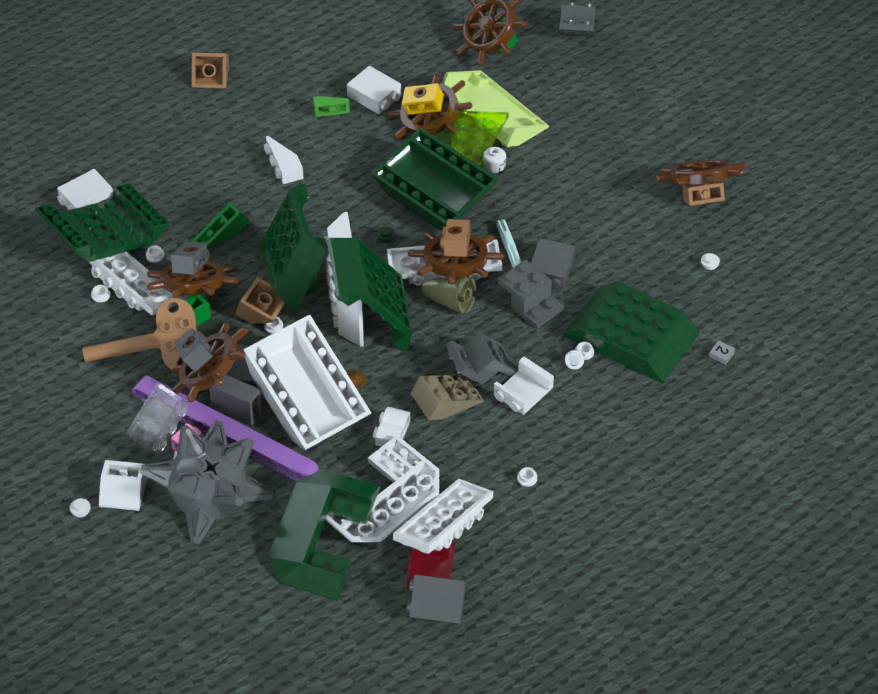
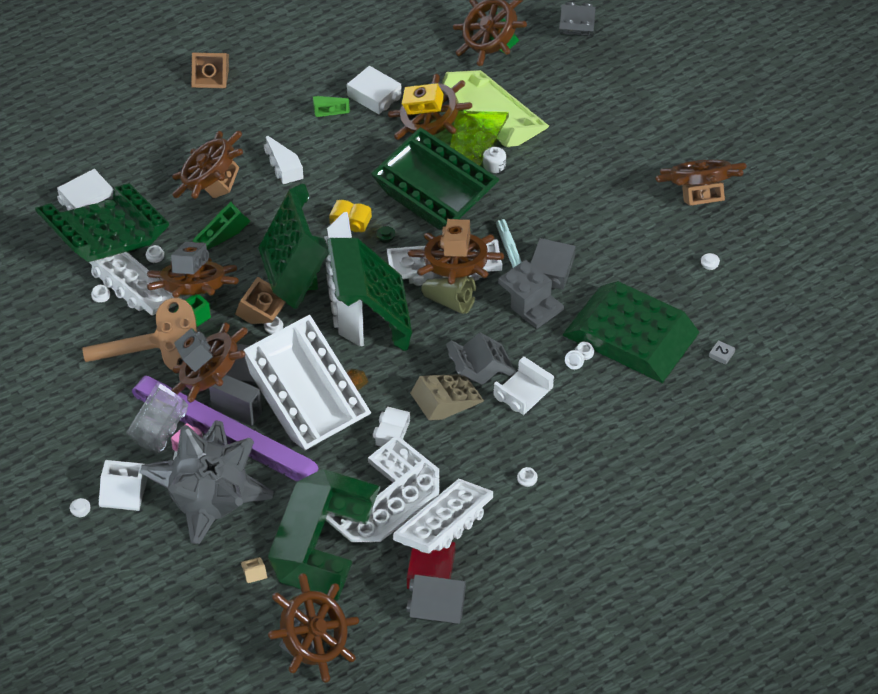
(210, 167): none -> reddish brown brick
(254, 570): none -> tan slope
(304, 628): none -> reddish brown brick
(358, 214): none -> yellow brick

